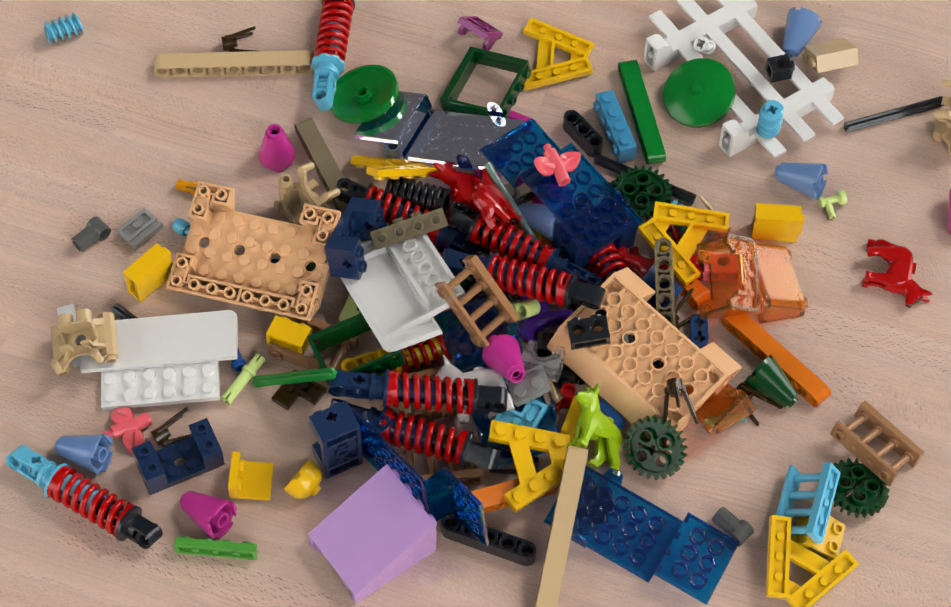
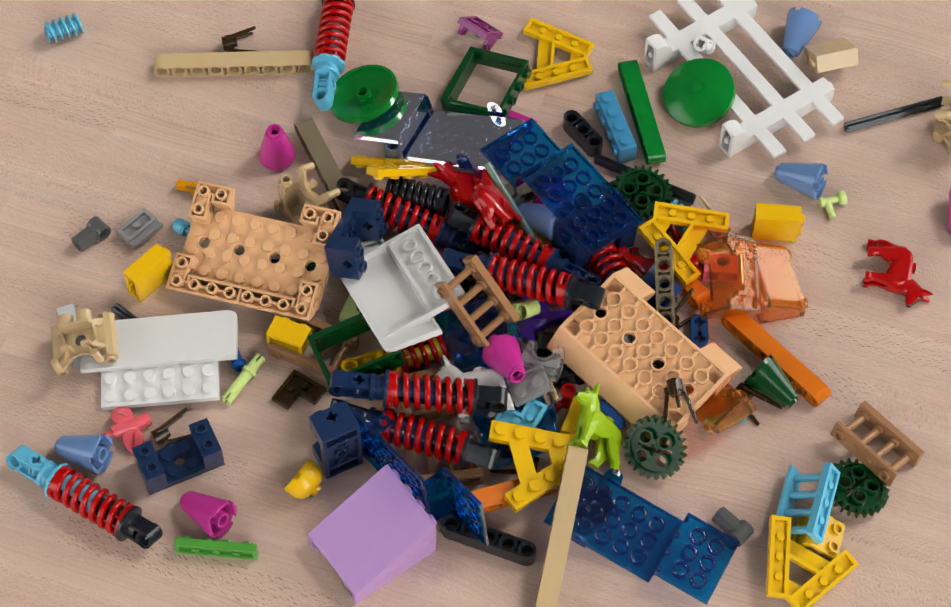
(250, 478): yellow bracket -> none
(294, 377): green axle -> none
(409, 228): dark tan bracket -> none
(556, 164): coral plant -> none
(590, 337): black brick -> none
(770, 119): medium azure piece -> none
(779, 68): black brick -> none

